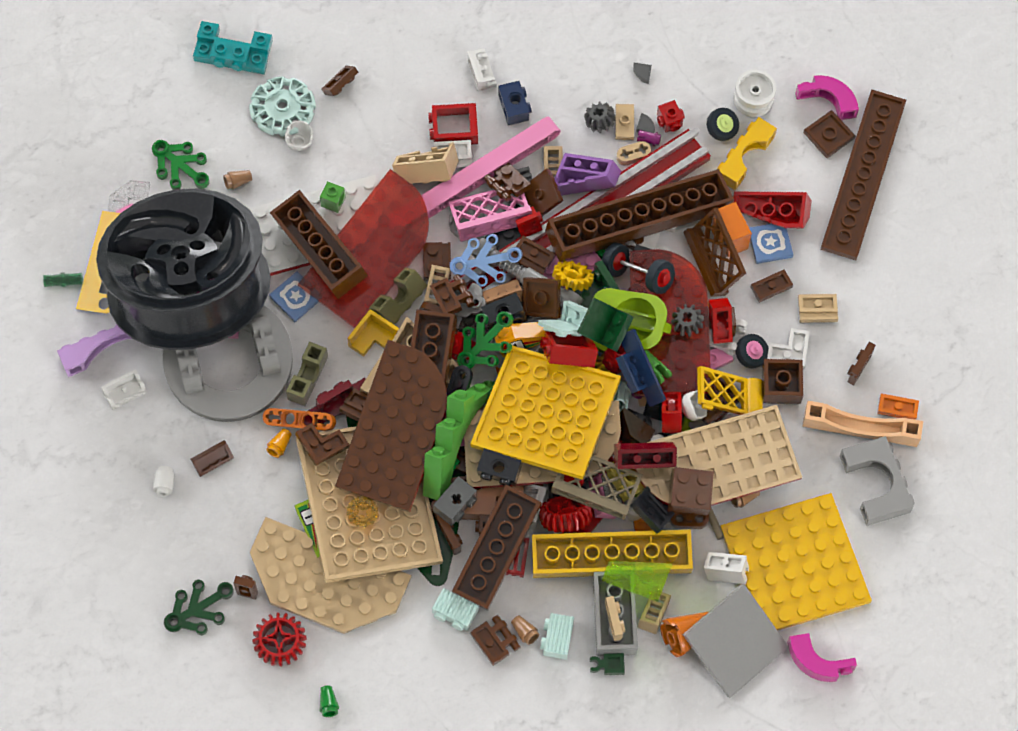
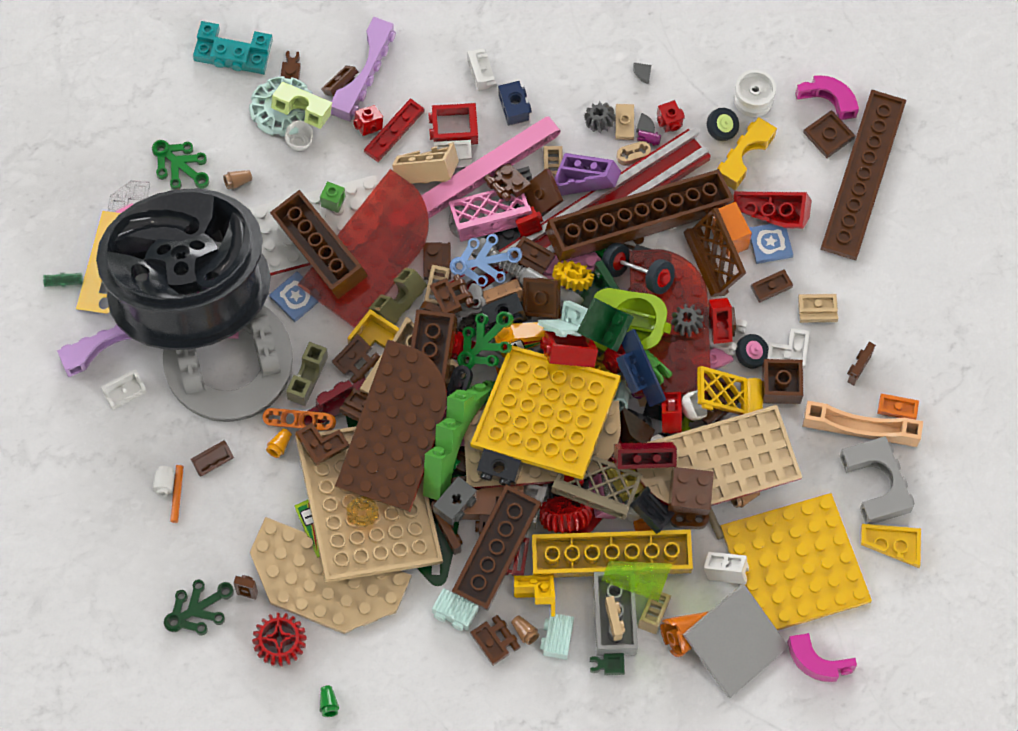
(176, 493): none -> orange bar
(290, 97): none -> yellowish green arch
(291, 68): none -> reddish brown plate
(347, 99): none -> lavender arch
(352, 355): none -> reddish brown plate
(368, 120): none -> red brick
(394, 130): none -> red tile
(536, 586): none -> yellow panel
(894, 541): none -> yellow wing

